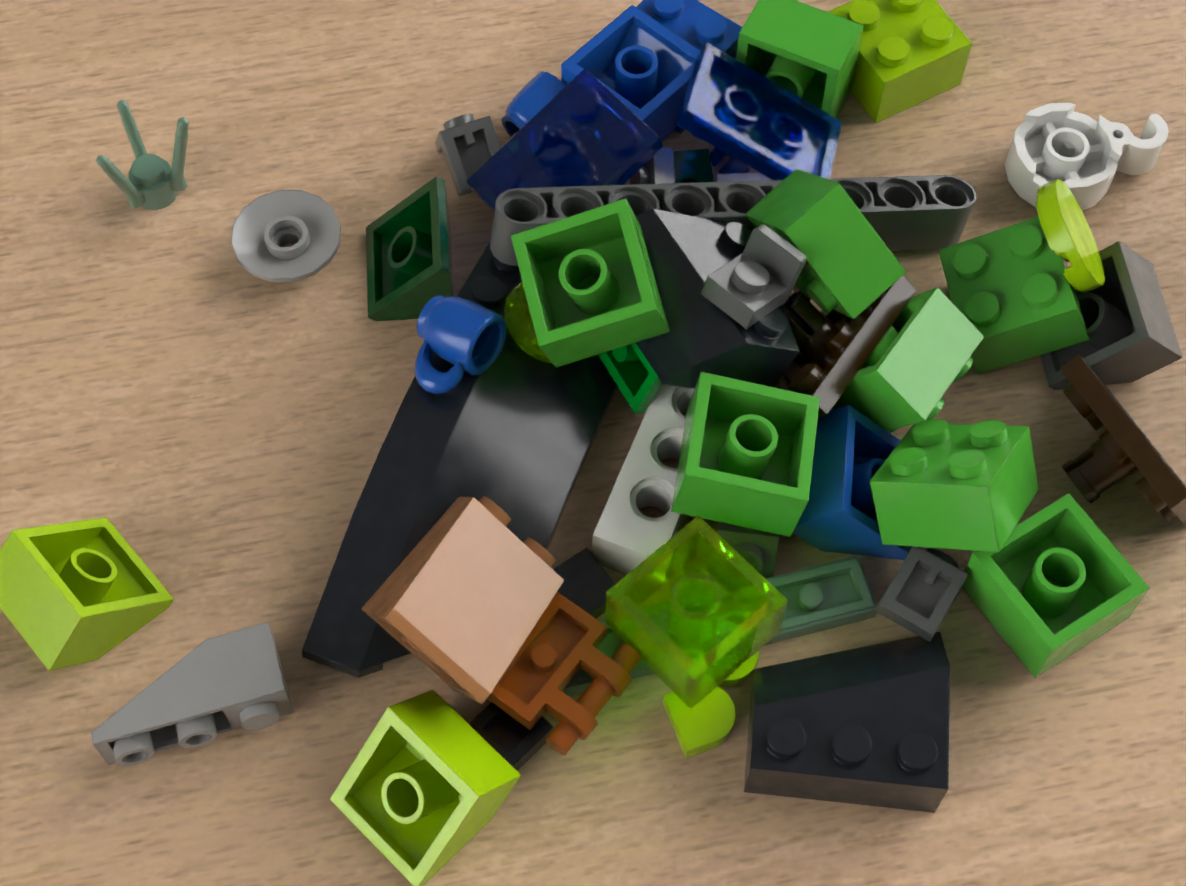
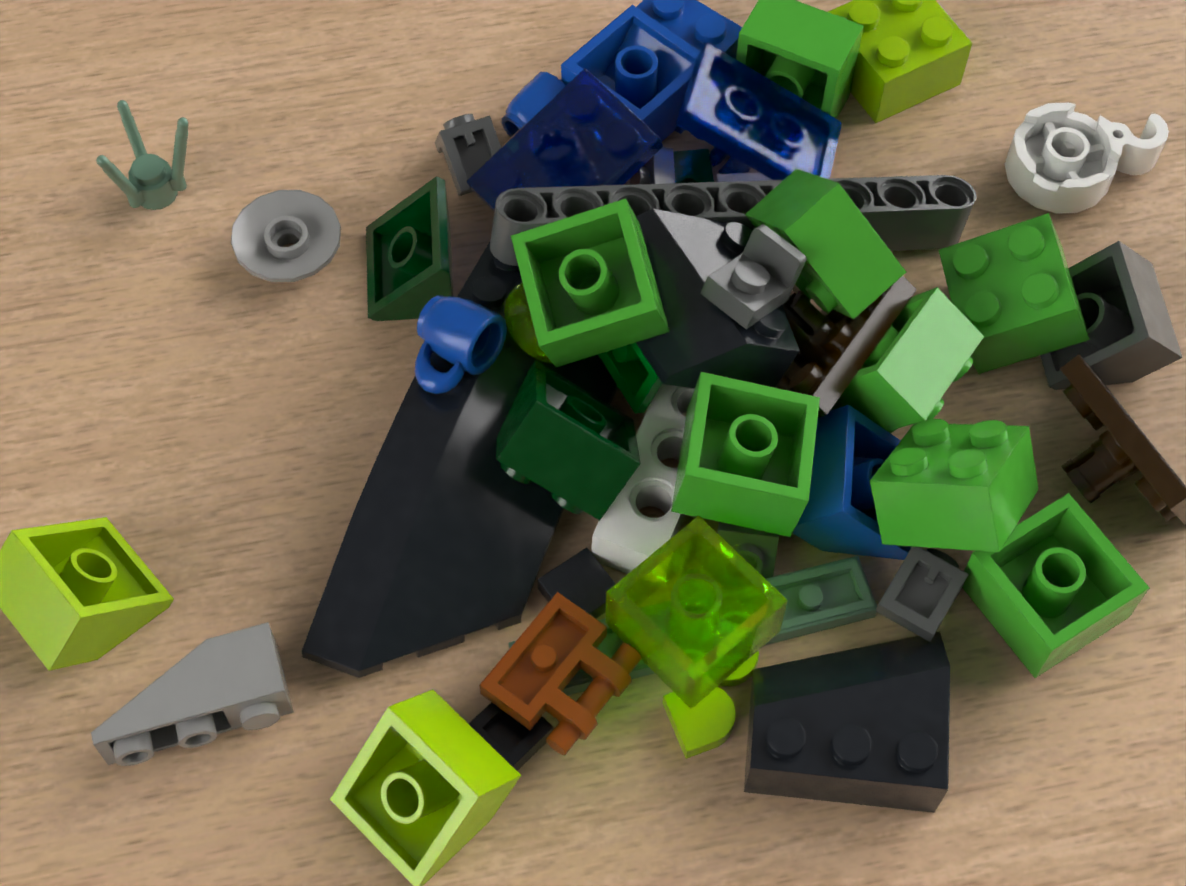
(467, 596): slope -> none
(567, 443): none -> dark green slope
(1070, 235): lime tile -> none

